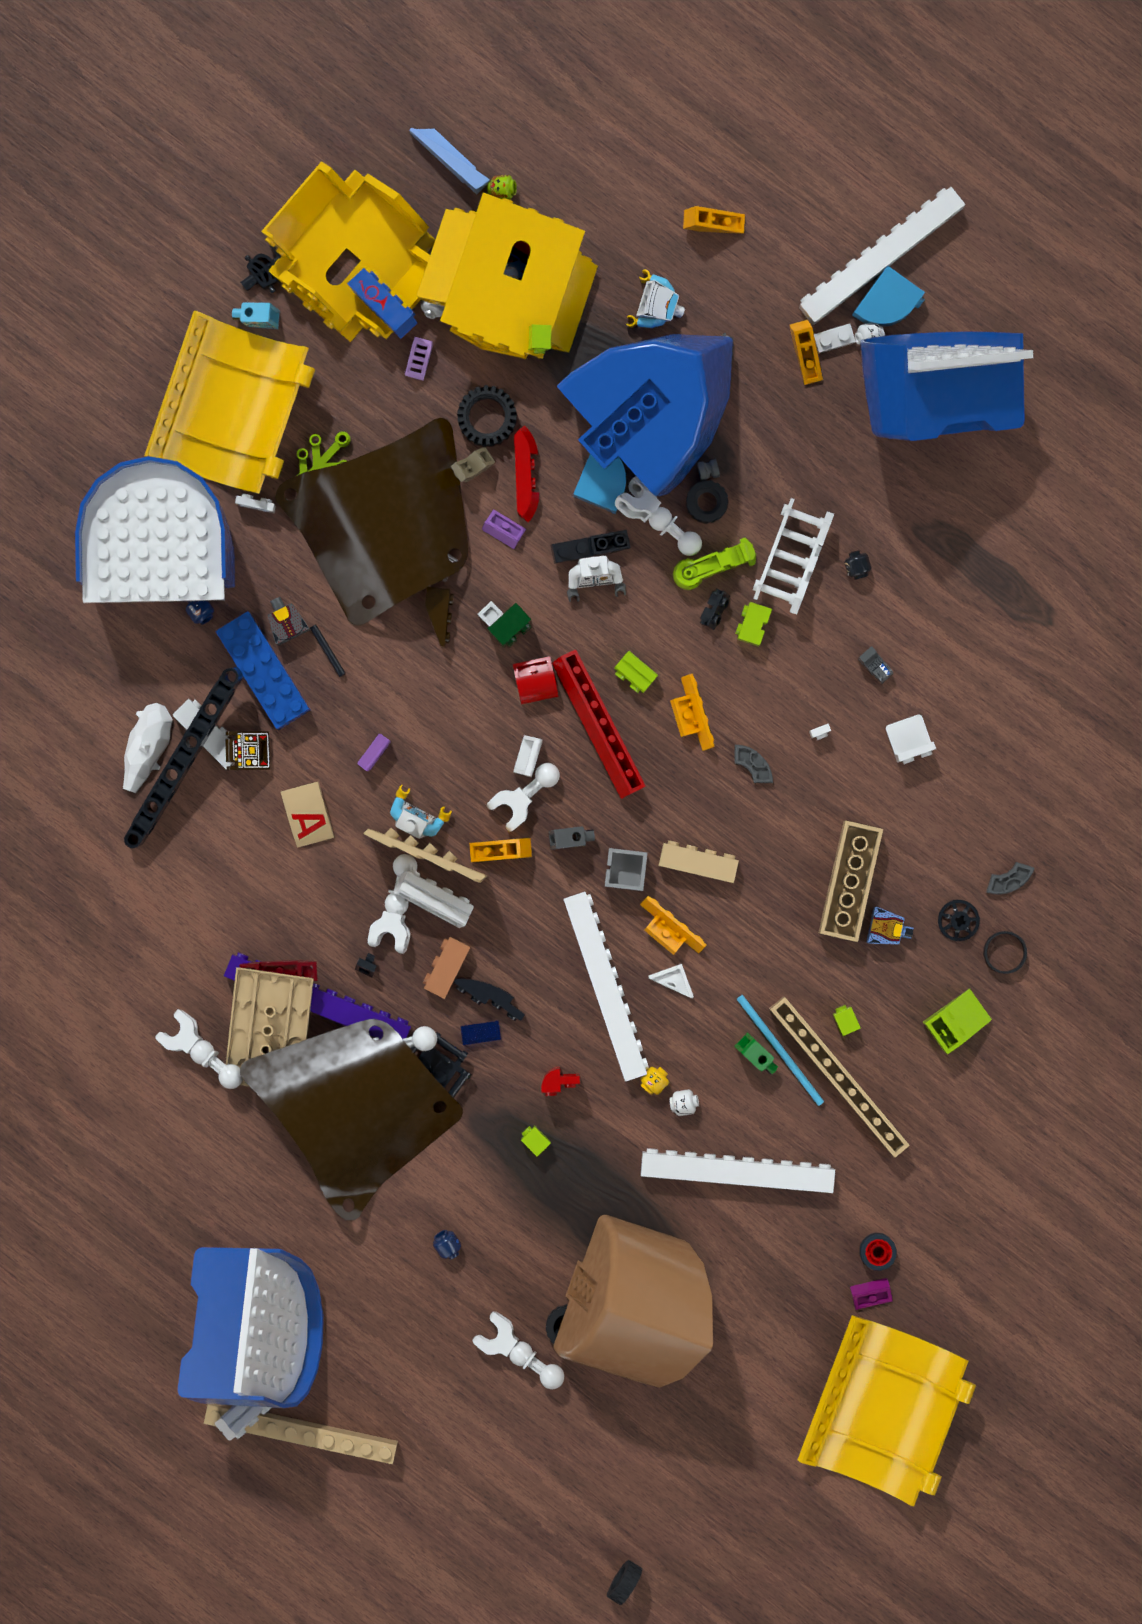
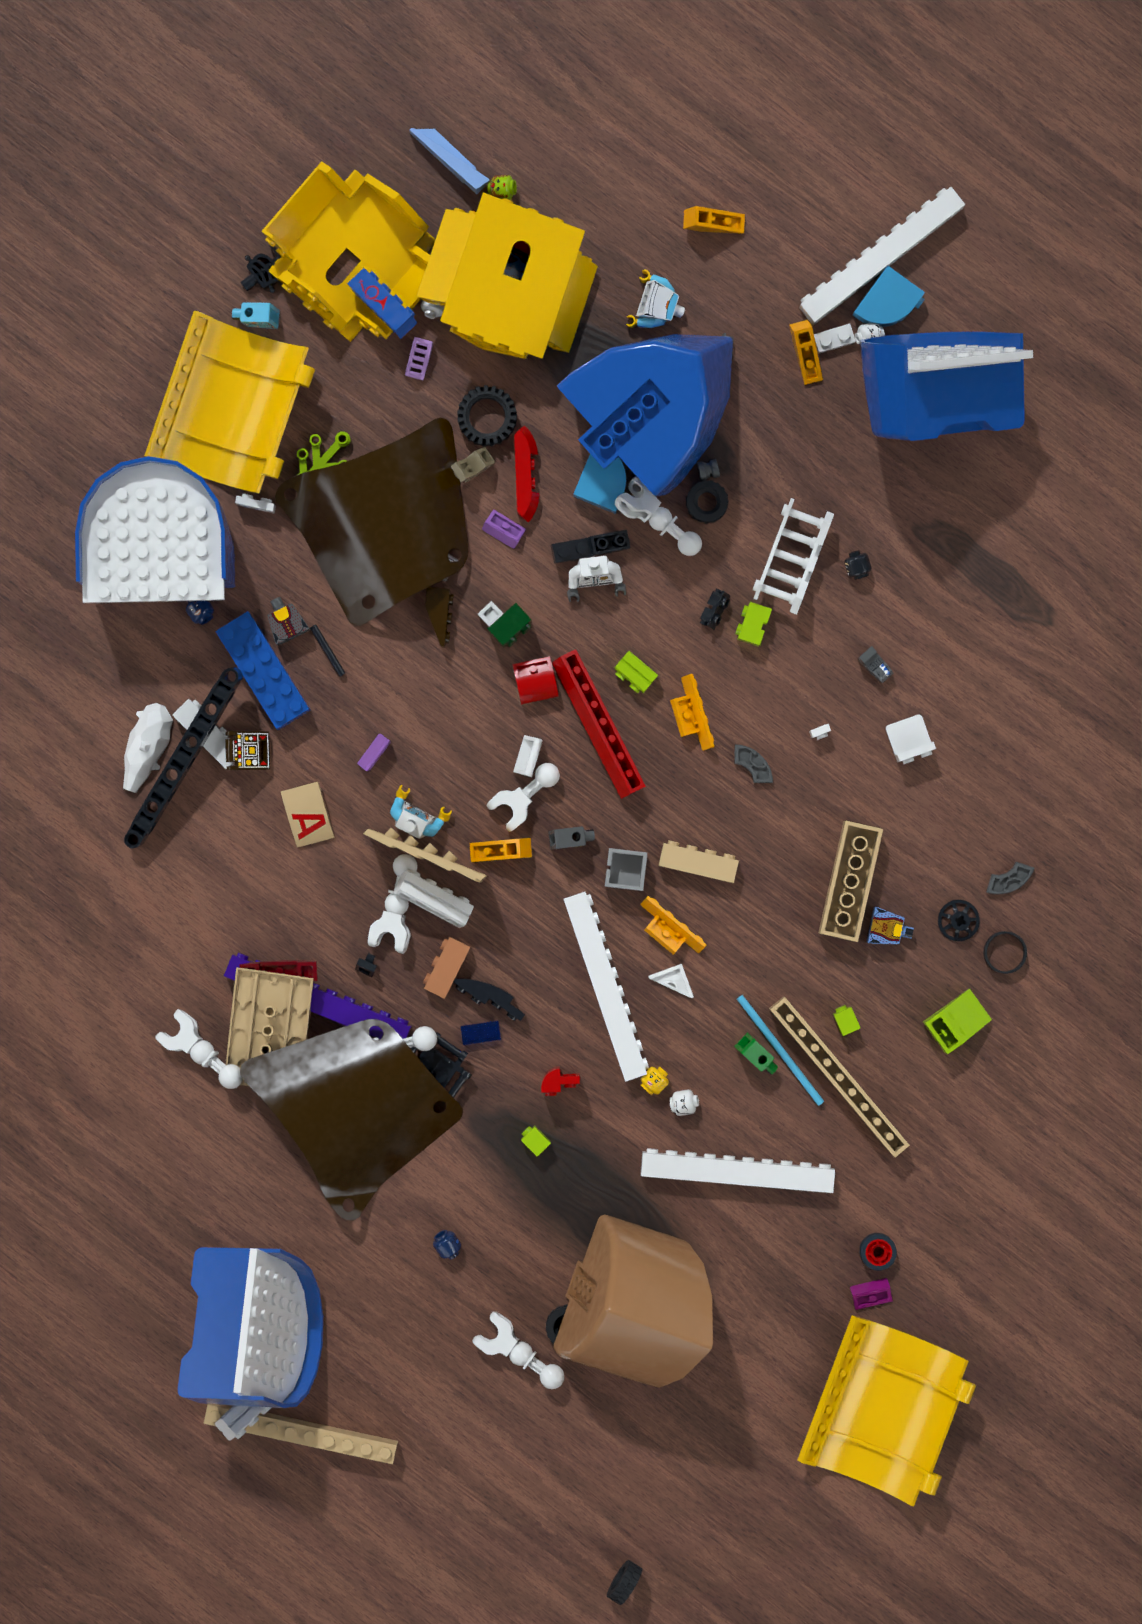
(539, 338): lime brick -> none
(690, 572): lime piece -> none

